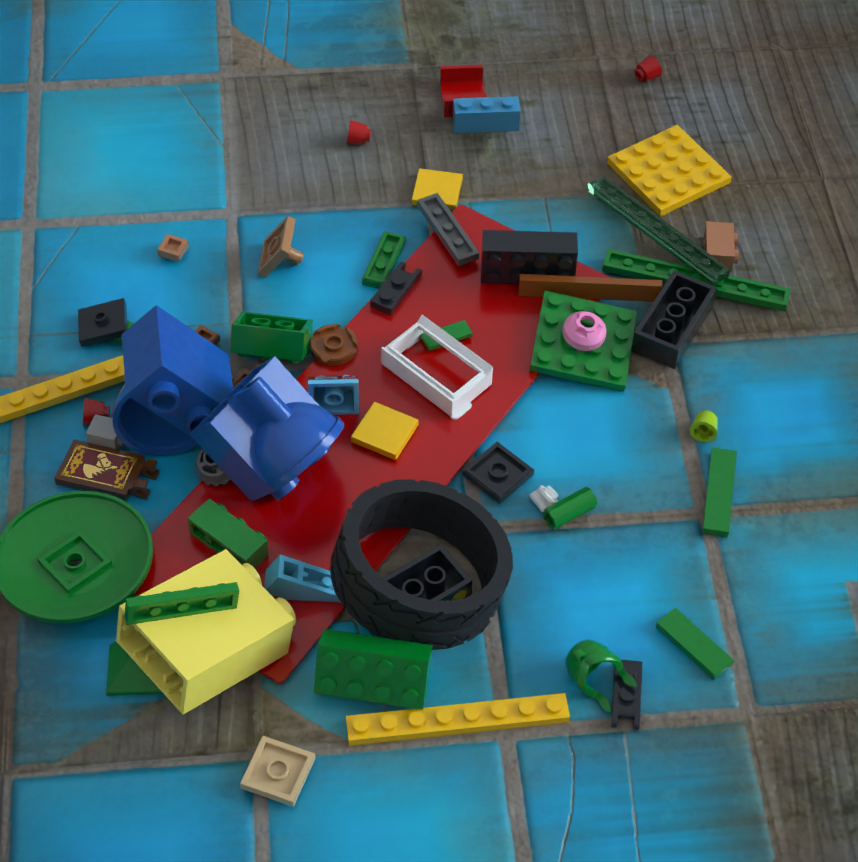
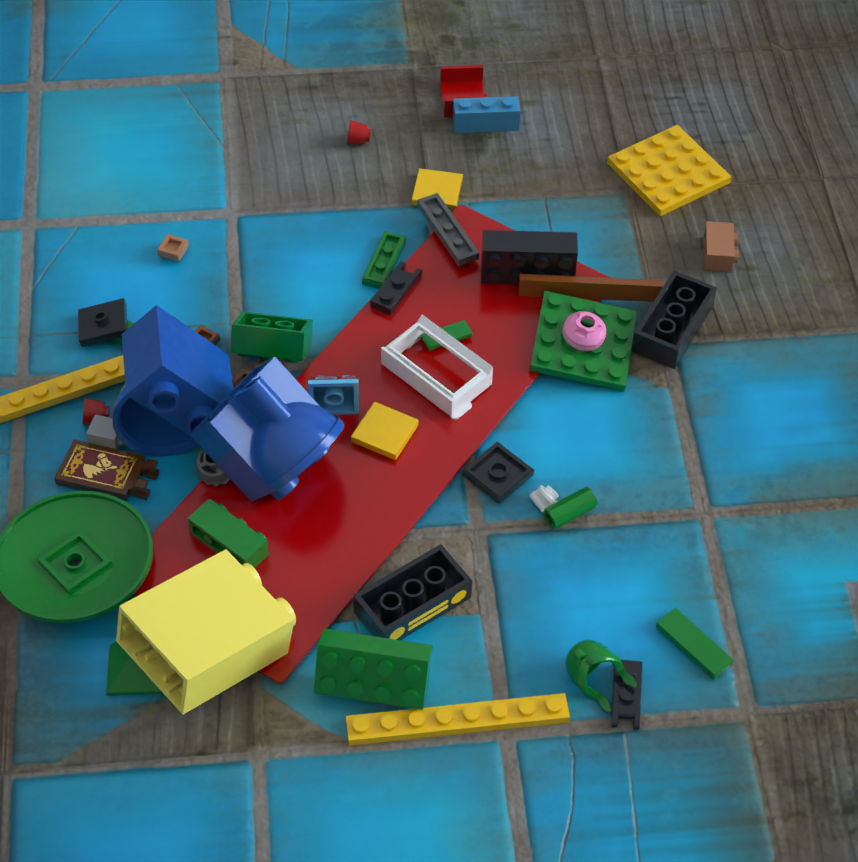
(181, 603): green plate -> none
(277, 771): tan plate -> none
(278, 247): medium nougat tile -> none
(299, 581): medium azure slope -> none
(333, 345): dark orange tile -> none
(440, 512): black tyre -> none
(648, 69): red hat -> none
(659, 230): clear green plate -> none
(704, 426): lime hat -> none
(719, 492): green tile -> none
(729, 288): green plate -> none

